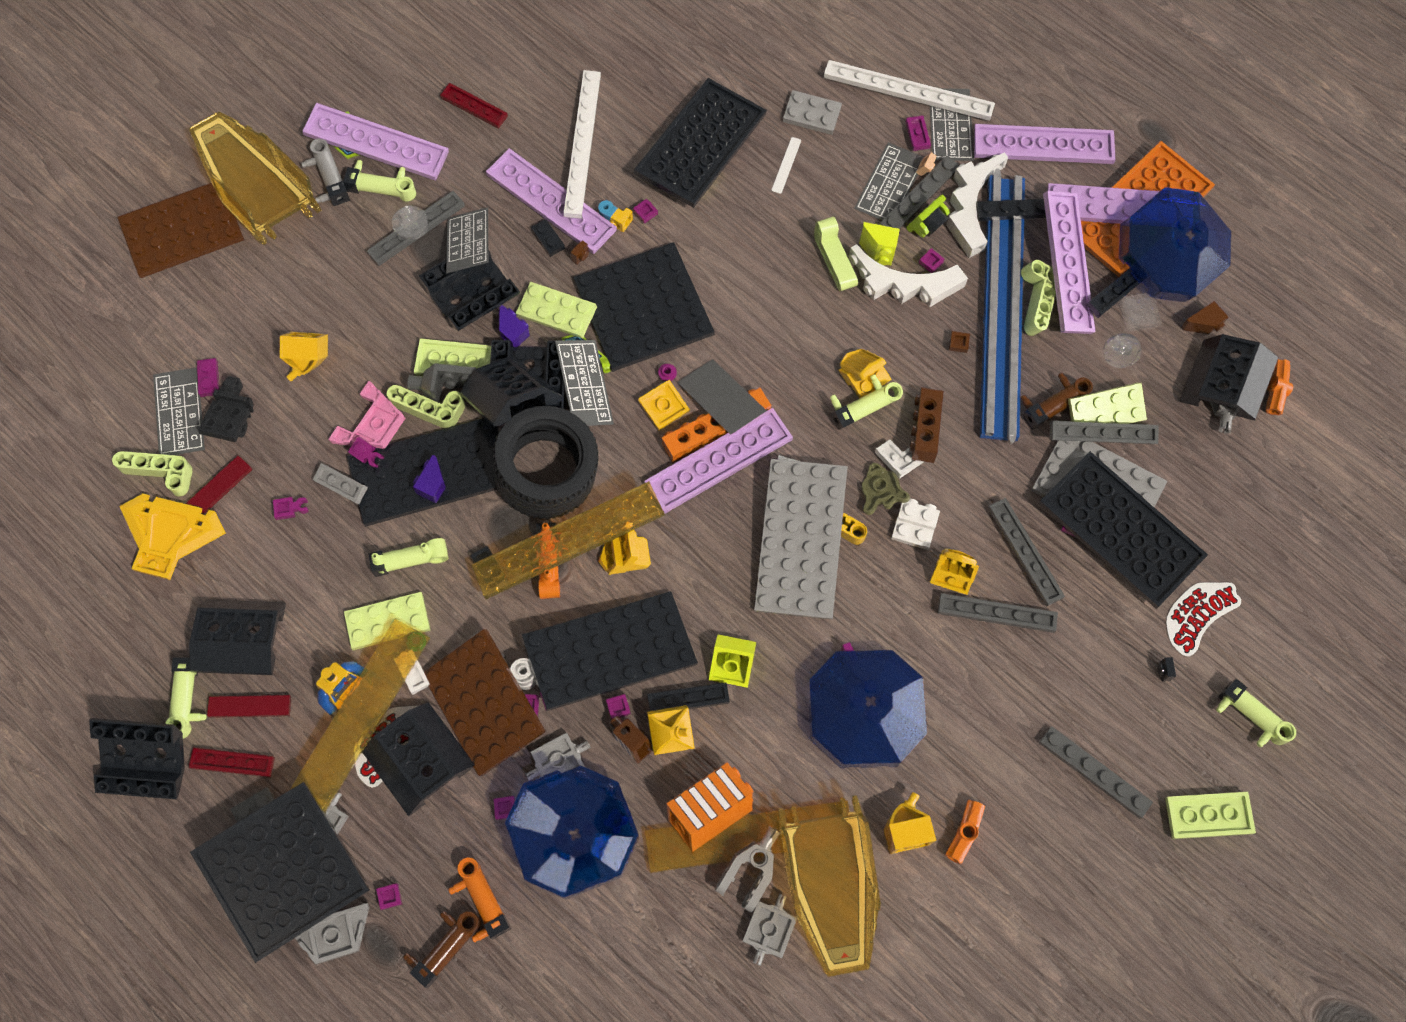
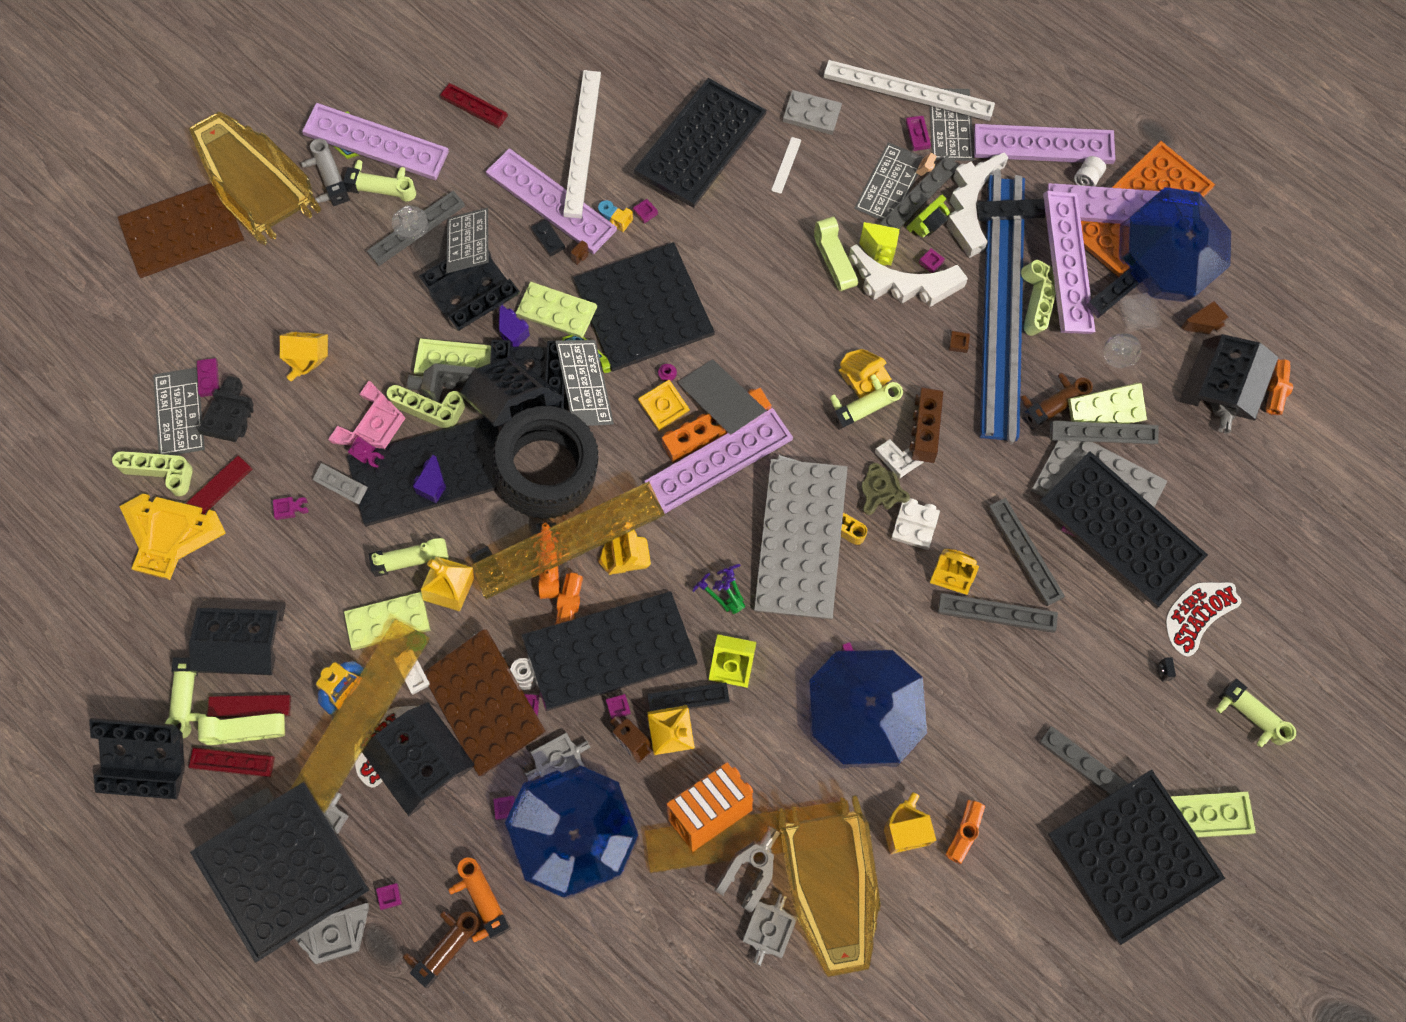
(215, 731): none -> yellowish green beam
(447, 583): none -> yellow piece
(569, 599): none -> orange piece
(735, 601): none -> plant
(1090, 172): none -> white wheel
(1136, 857): none -> black plate

